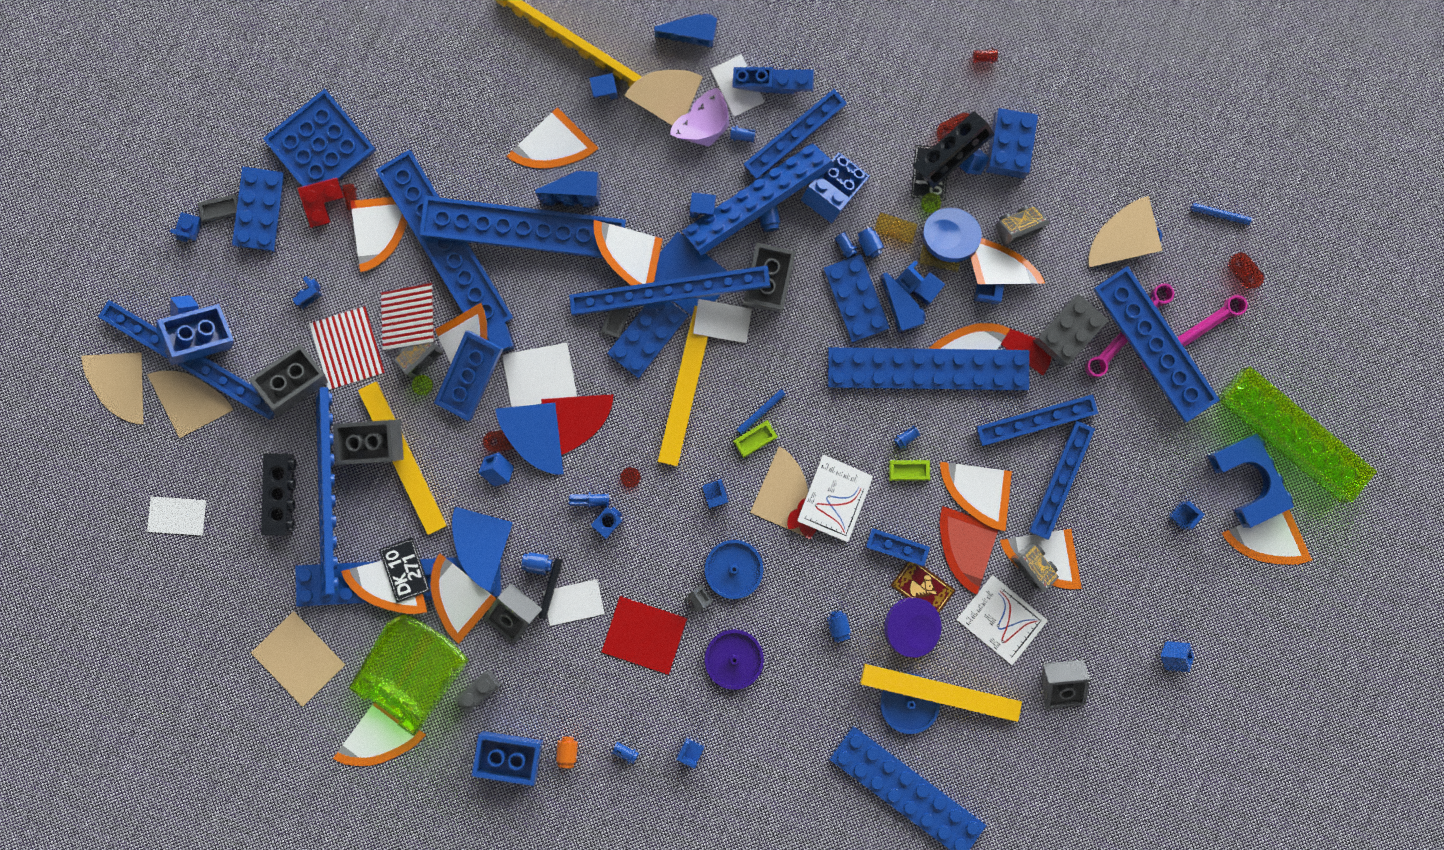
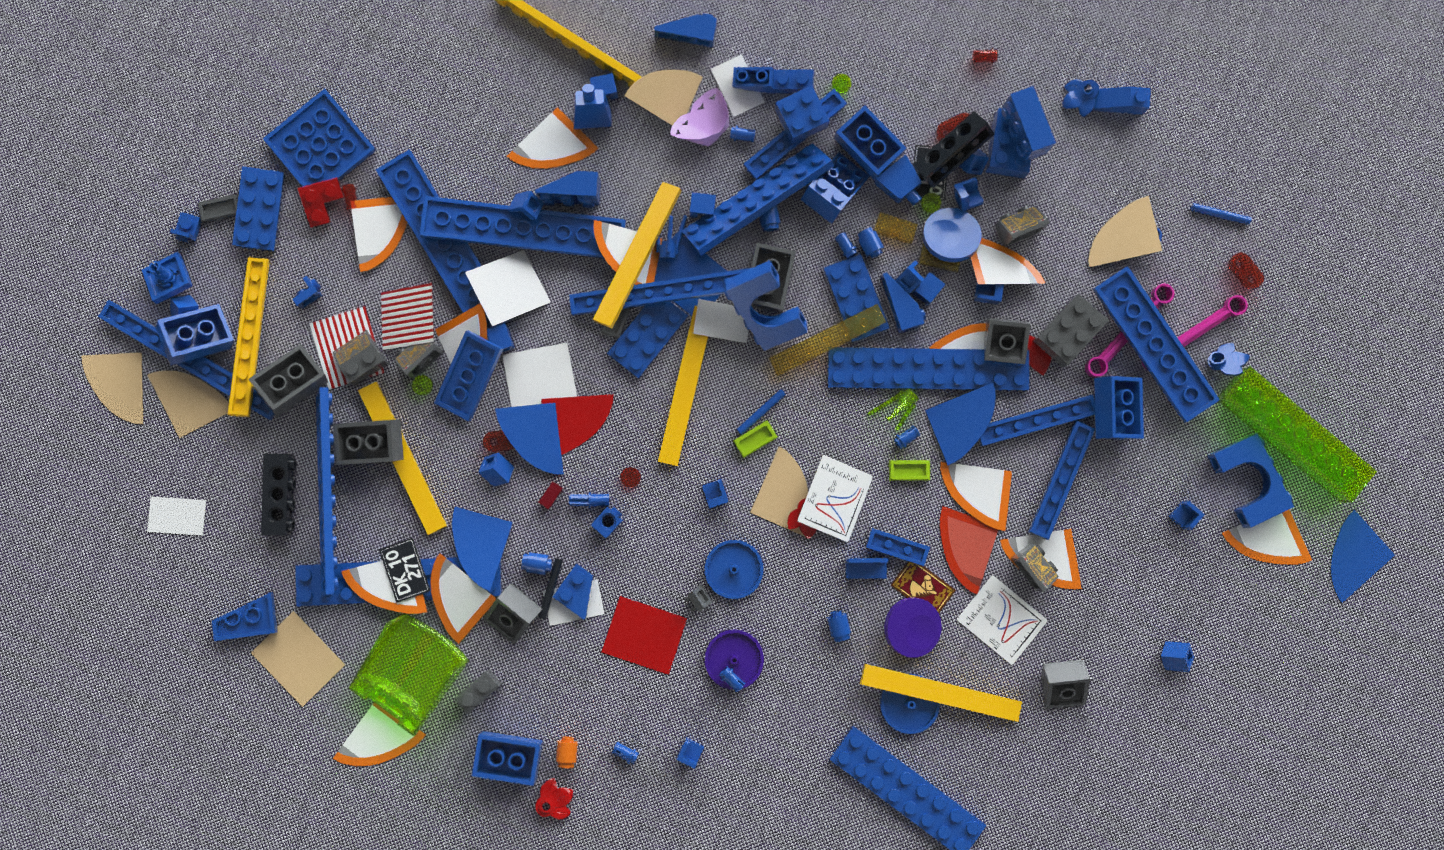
(163, 275): none -> blue plate
(248, 337): none -> yellow tile
(249, 620): none -> blue wing
(359, 358): none -> dark grey slope
(507, 287): none -> white sticker
(527, 203): none -> blue panel
(551, 495): none -> dark red piece
(556, 798): none -> red plate
(575, 591): none -> blue wing
(591, 108): none -> blue torso
(637, 255): none -> yellow tile
(668, 249): none -> blue plant
(731, 679): none -> blue pin
(766, 330): none -> blue arch
(802, 114): none -> blue brick
(827, 340): none -> clear yellow tile
(841, 83): none -> clear neon green plate
(865, 568): none -> blue panel
(869, 142): none -> blue brick
(900, 182): none -> blue torso
(906, 400): none -> clear neon green plant
(962, 421): none -> blue sticker
(967, 194): none -> blue panel
(1006, 340): none -> dark grey slope
(1028, 124): none -> blue brick
(1079, 97): none -> blue plate
(1119, 408): none -> blue brick
(1123, 100): none -> blue slope
(1228, 360): none -> plate
(1356, 556): none -> blue sticker

